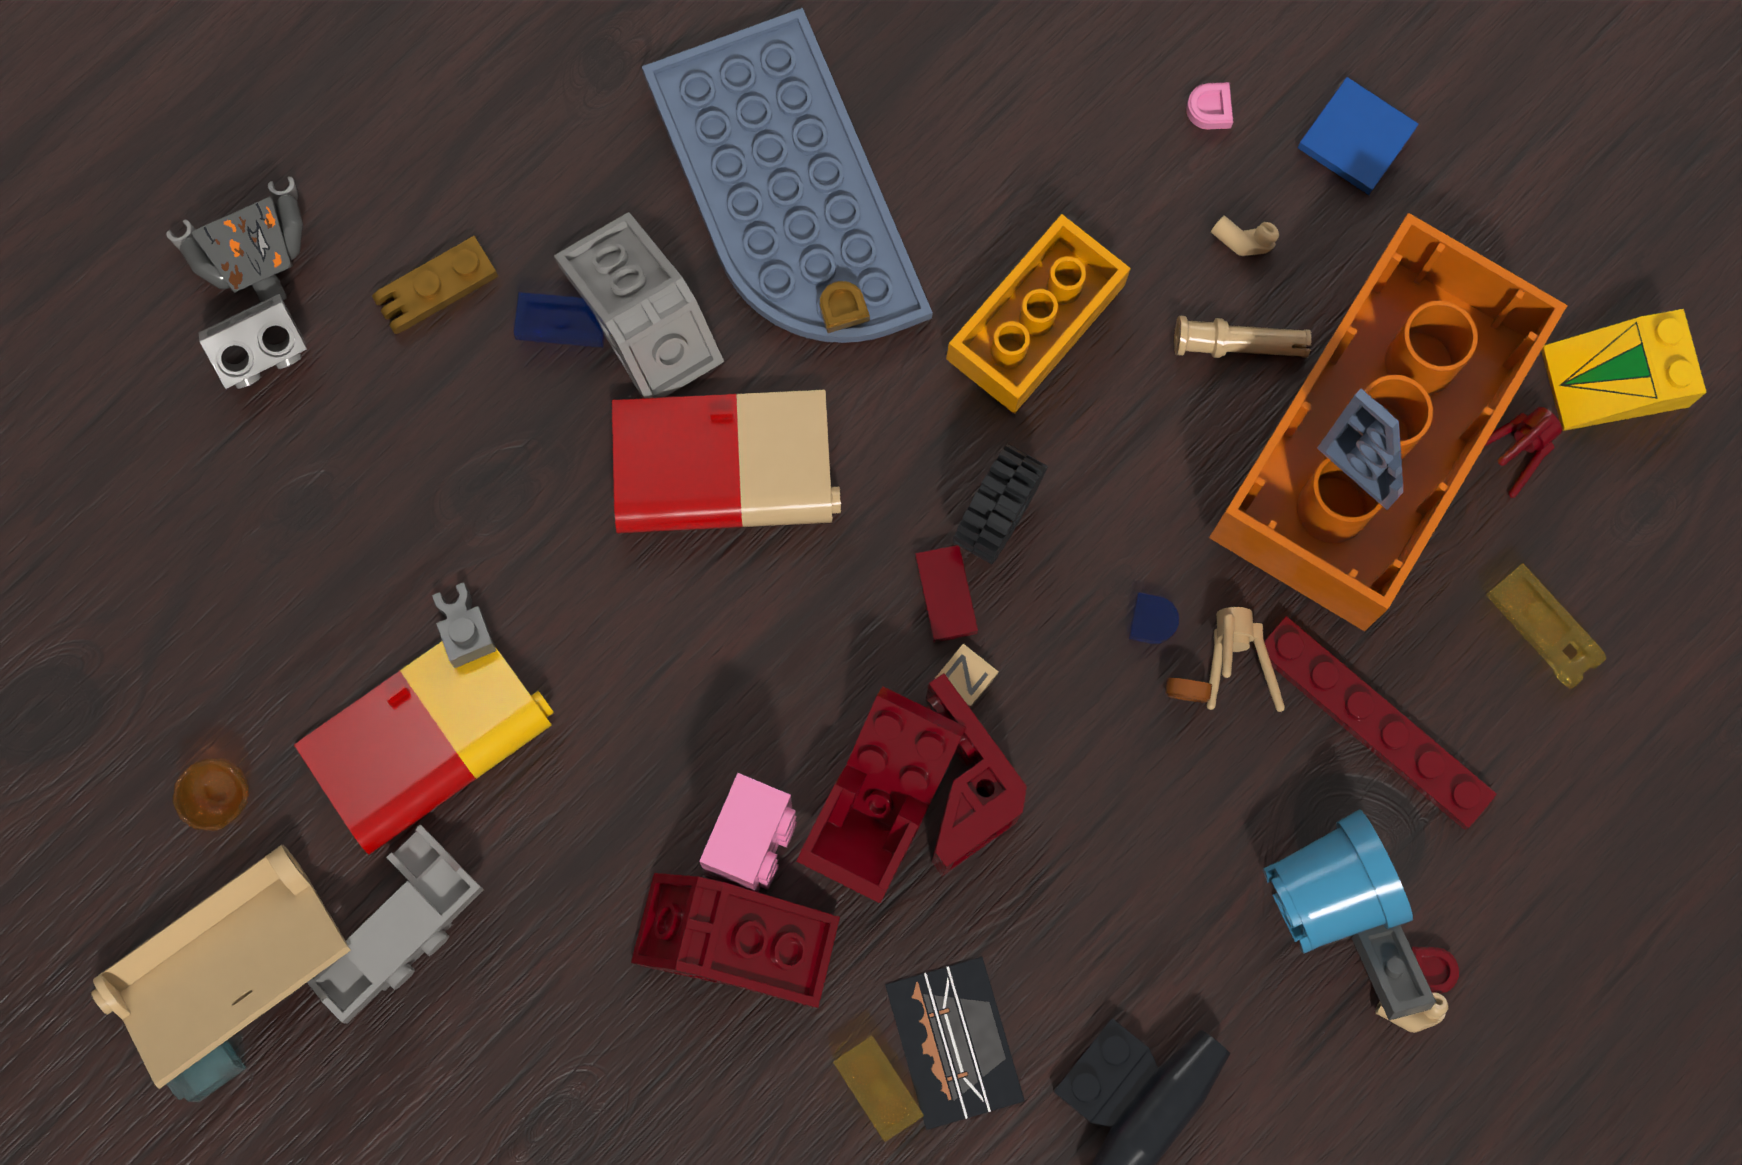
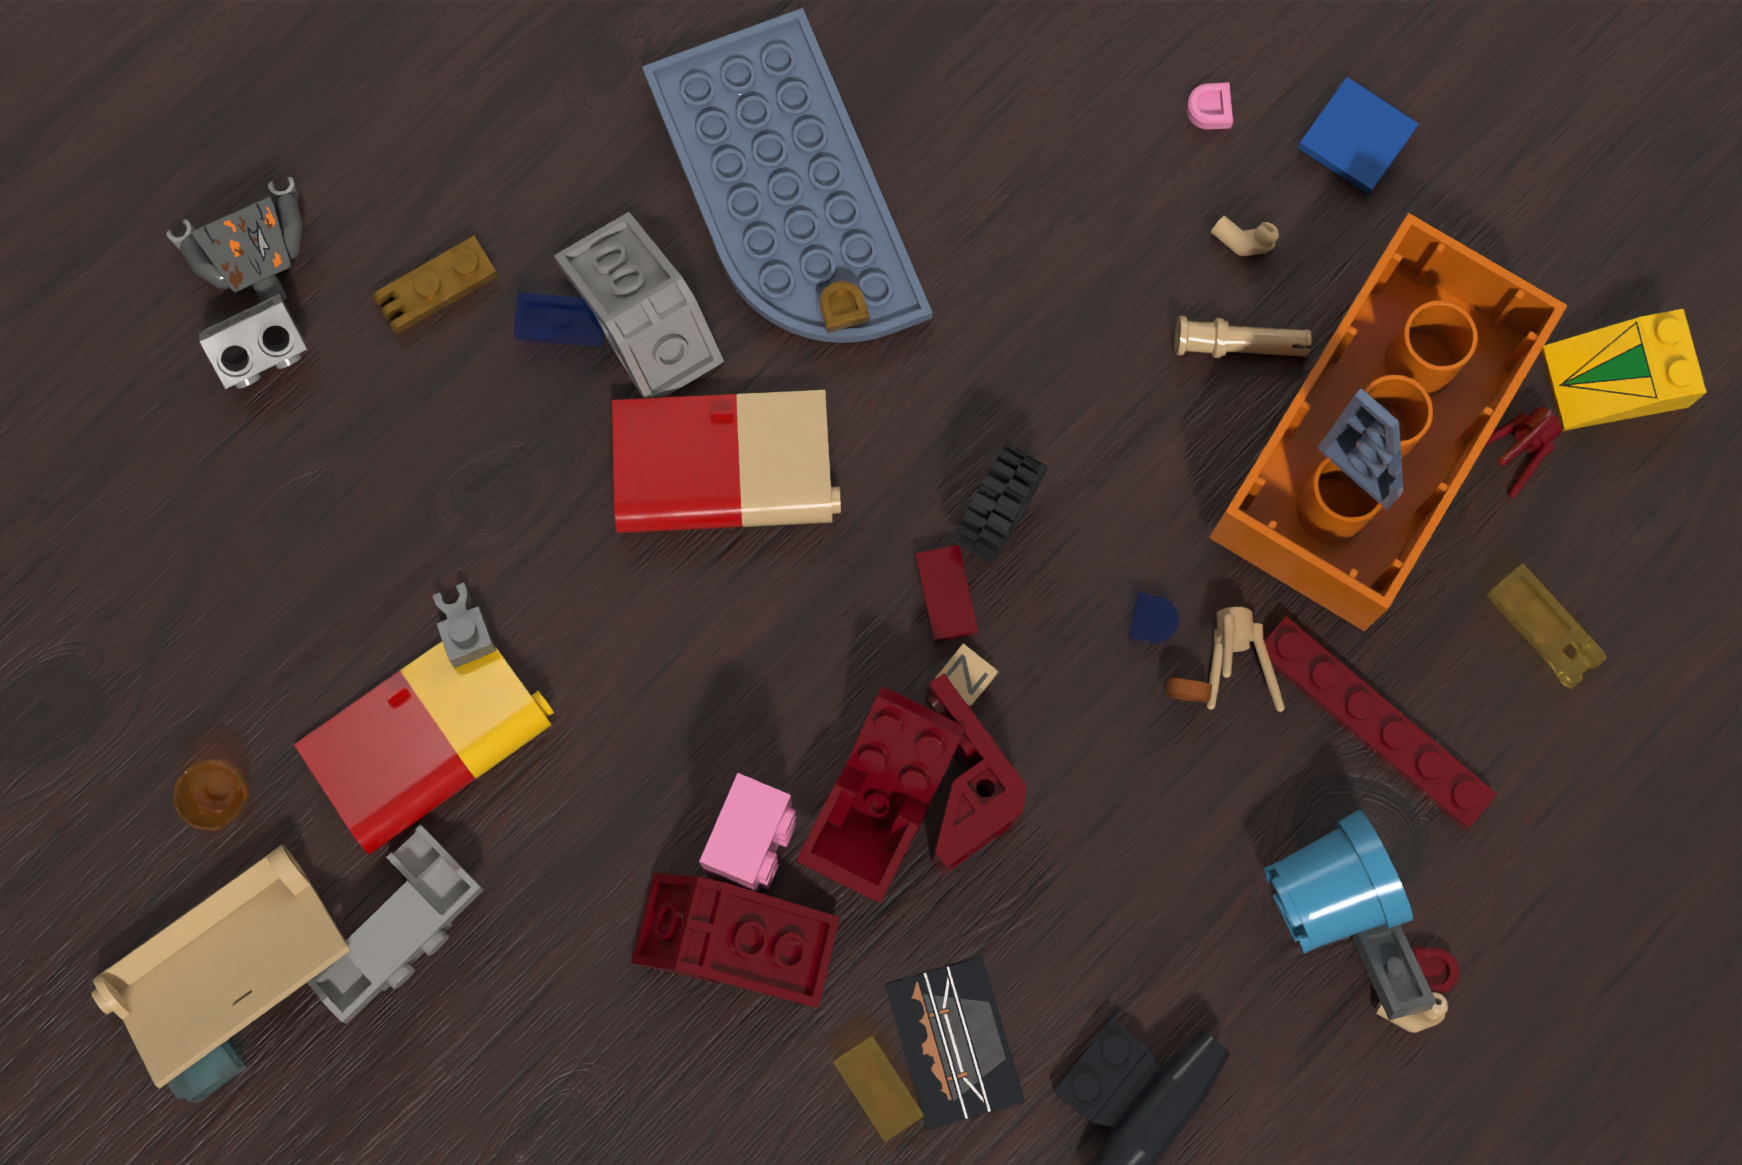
(1037, 313): light orange brick -> none

